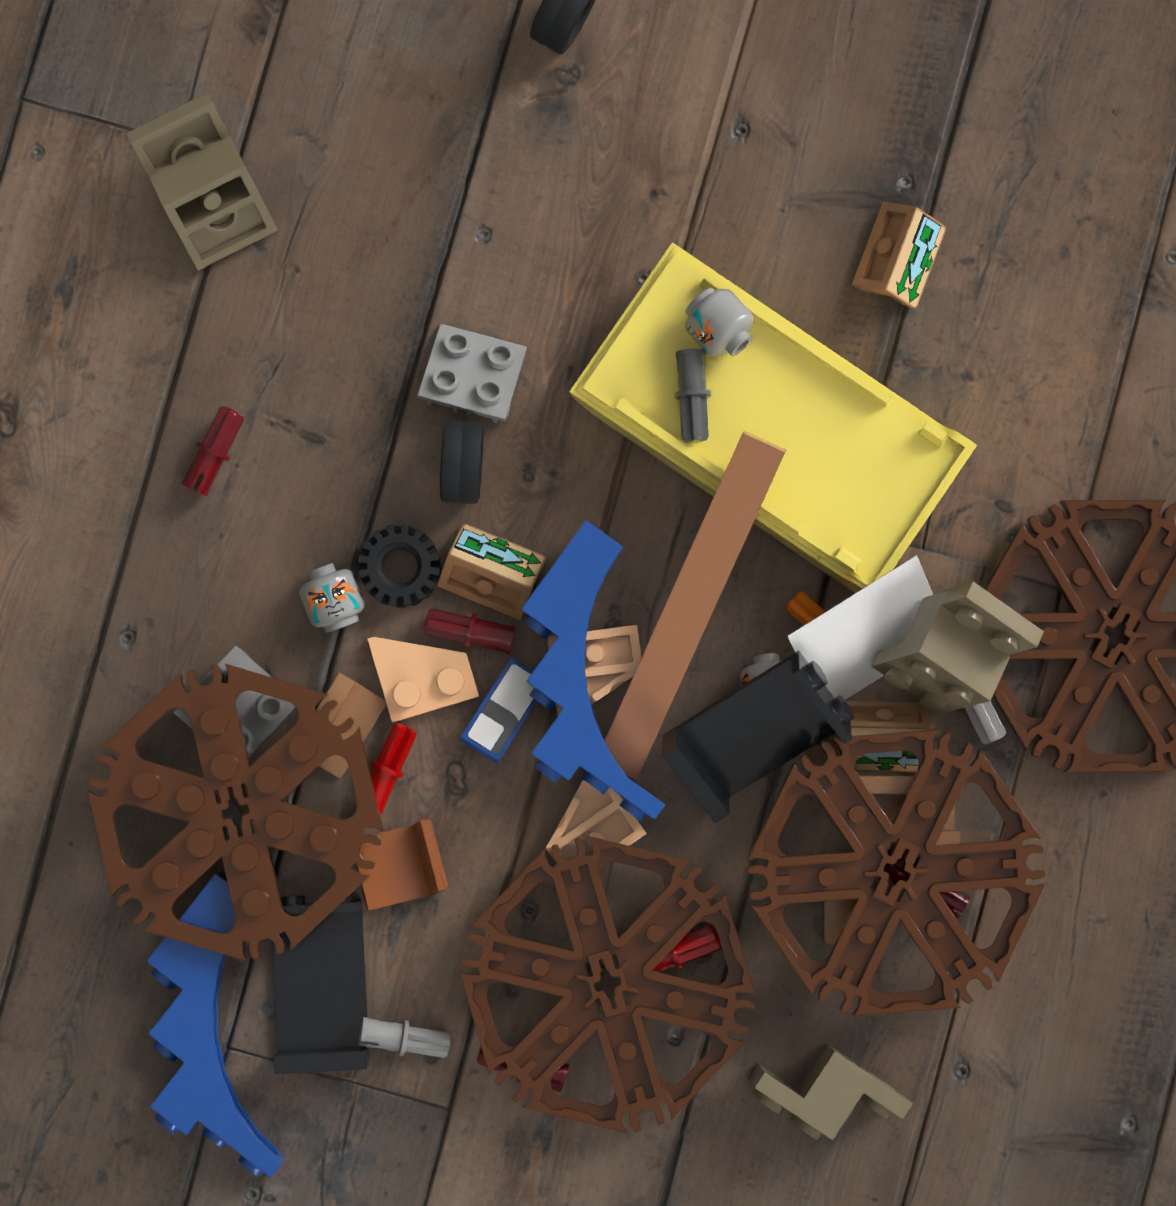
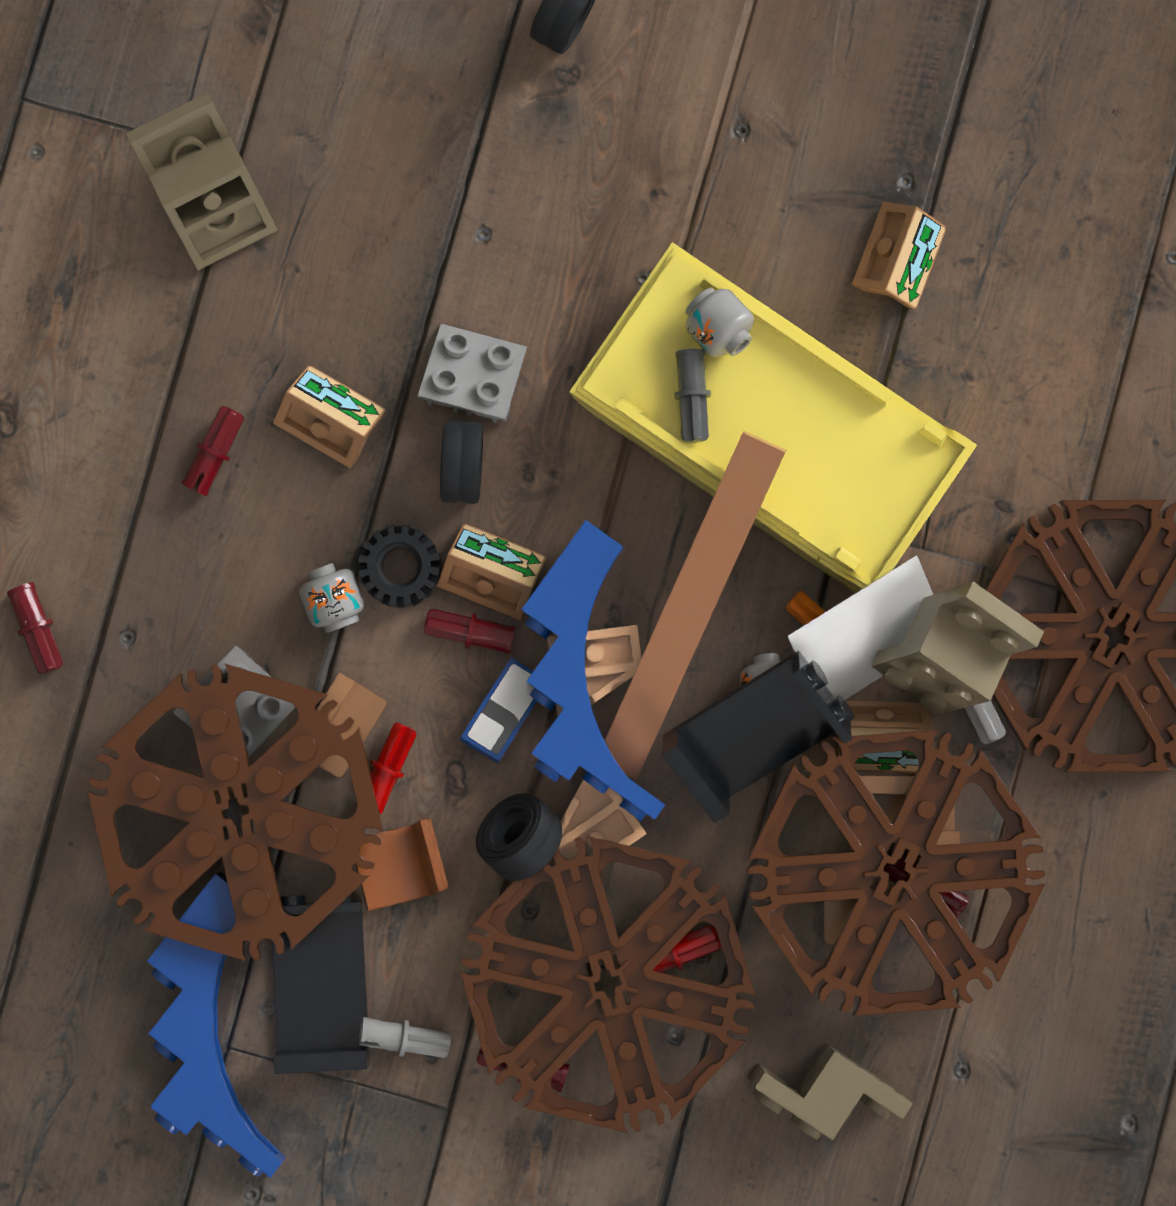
(35, 628): none -> dark red axle
(328, 415): none -> panel
(421, 677): light nougat wing -> none
(519, 837): none -> black tyre

